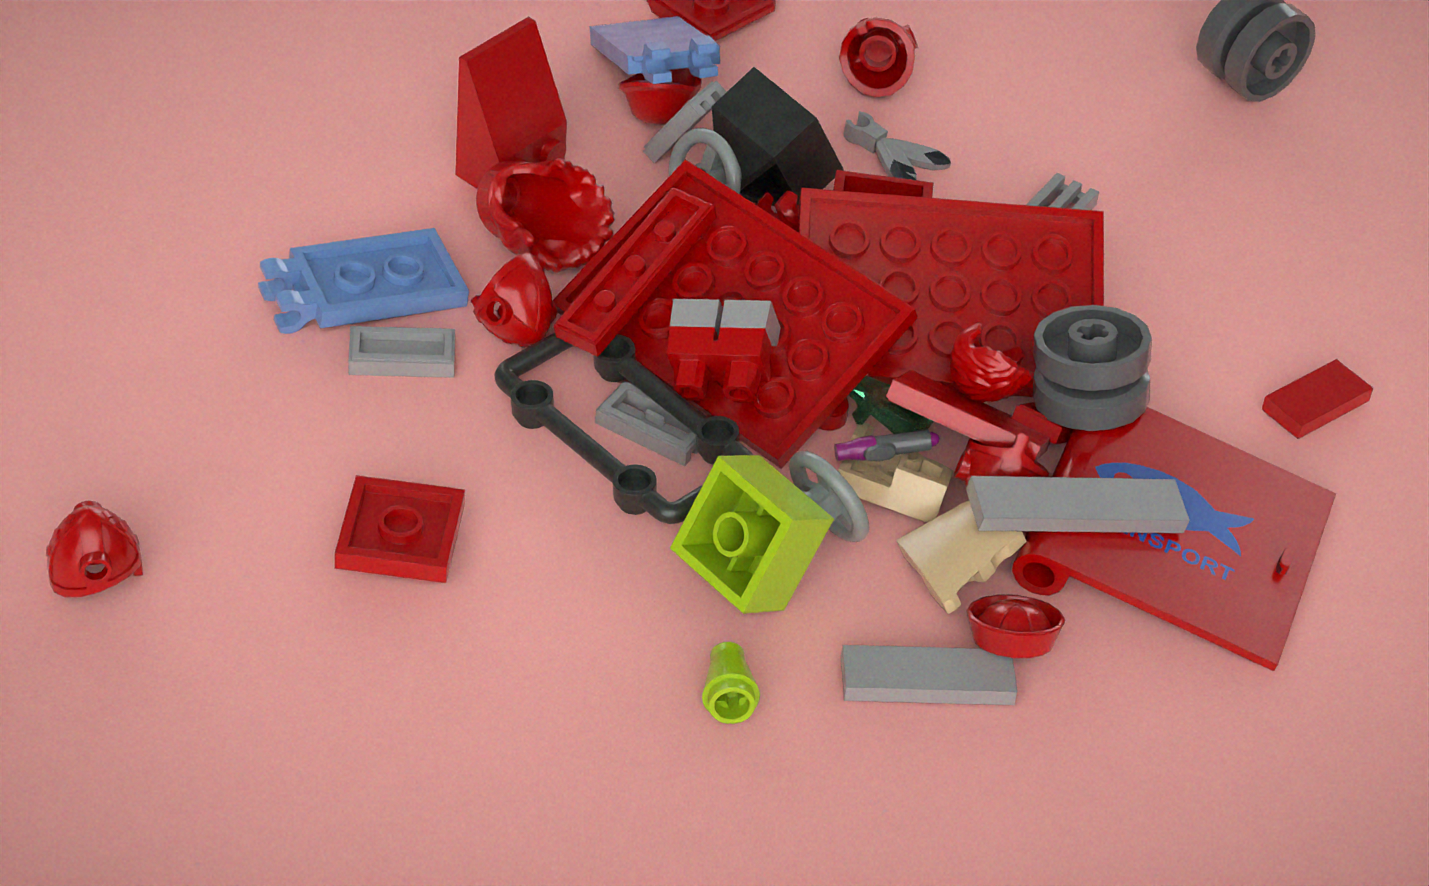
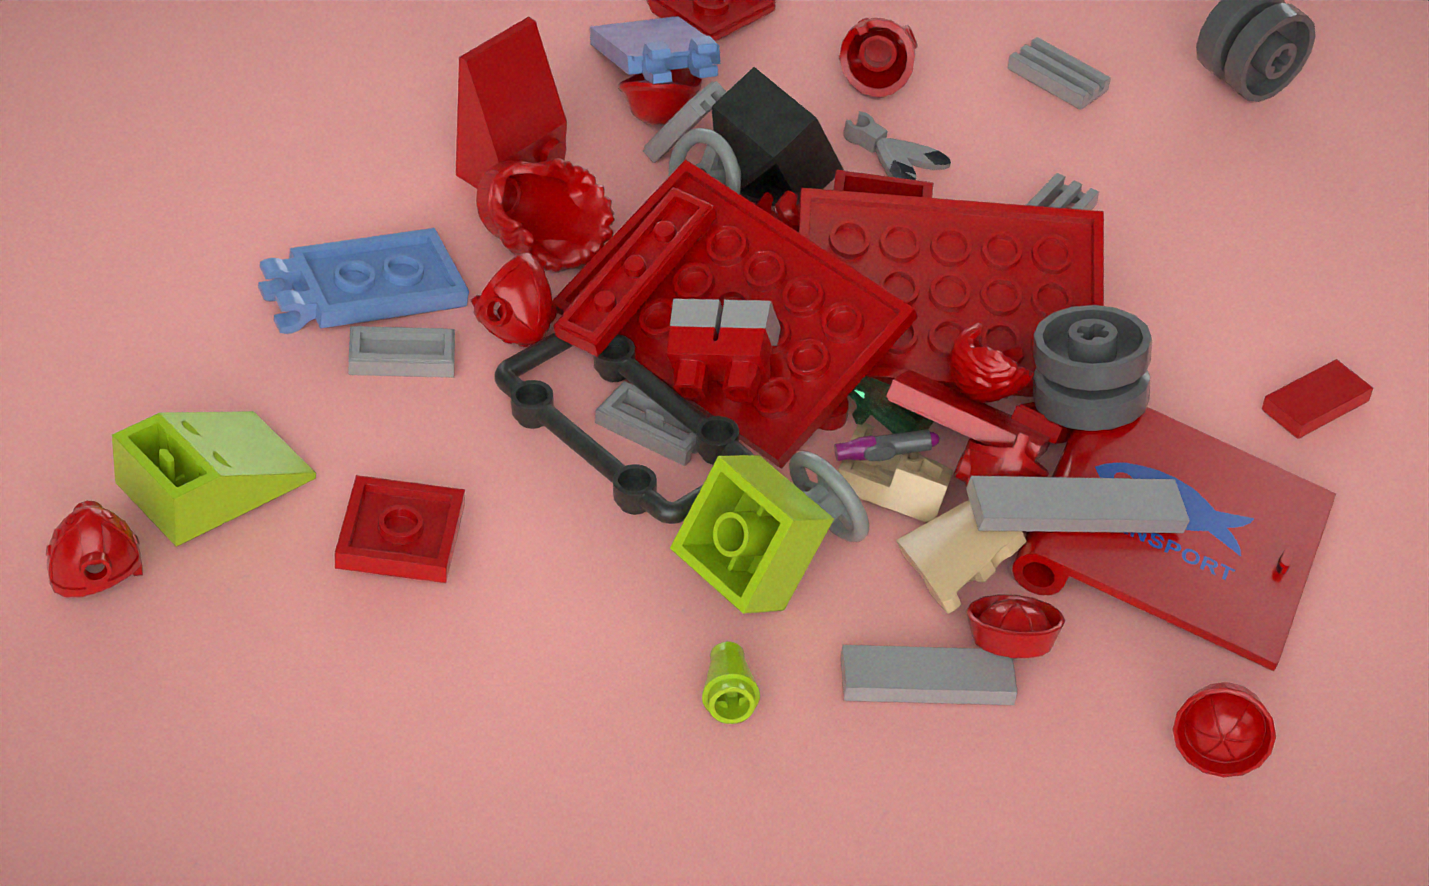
(203, 468): none -> lime slope
(1059, 73): none -> light grey tile
(1224, 730): none -> red hat

